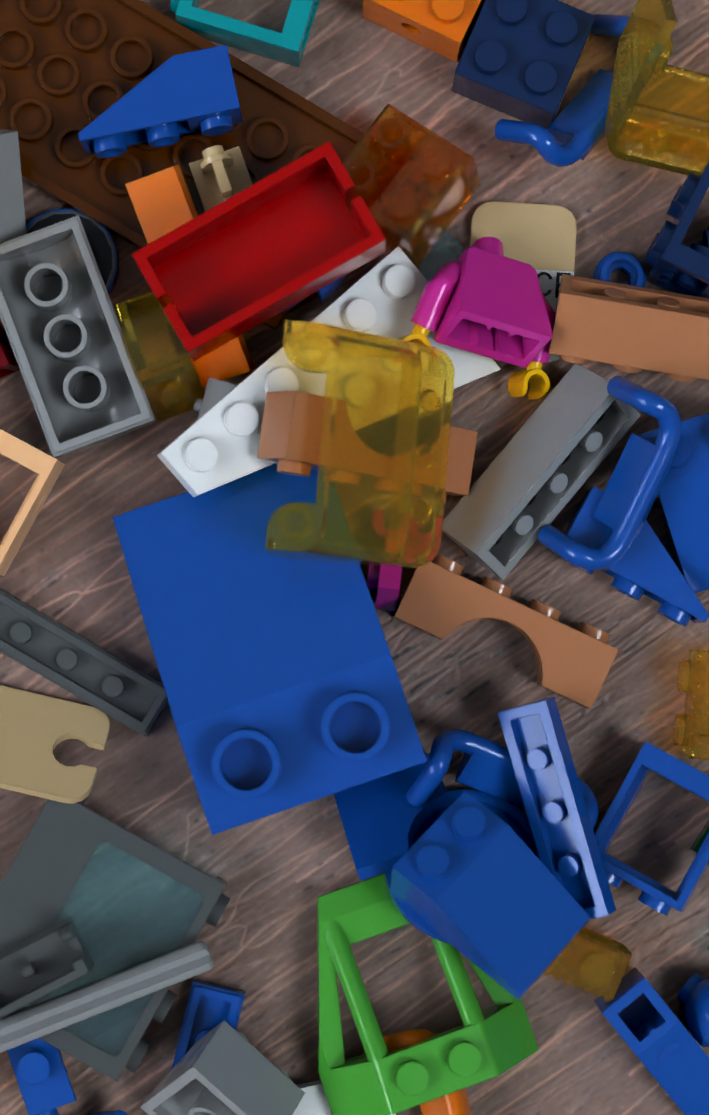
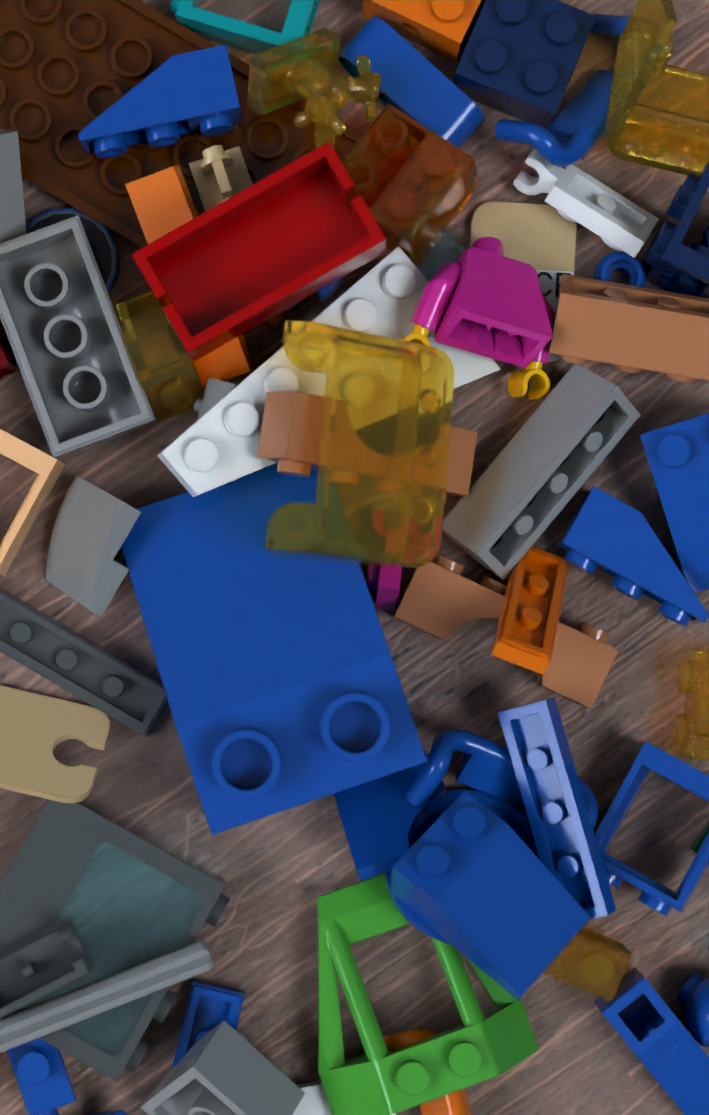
(85, 542): none -> light grey slope
(309, 72): none -> clear yellow piece
(412, 82): none -> blue beam
(531, 610): none -> orange tile
(590, 203): none -> white plate
(632, 484): blue piece -> none

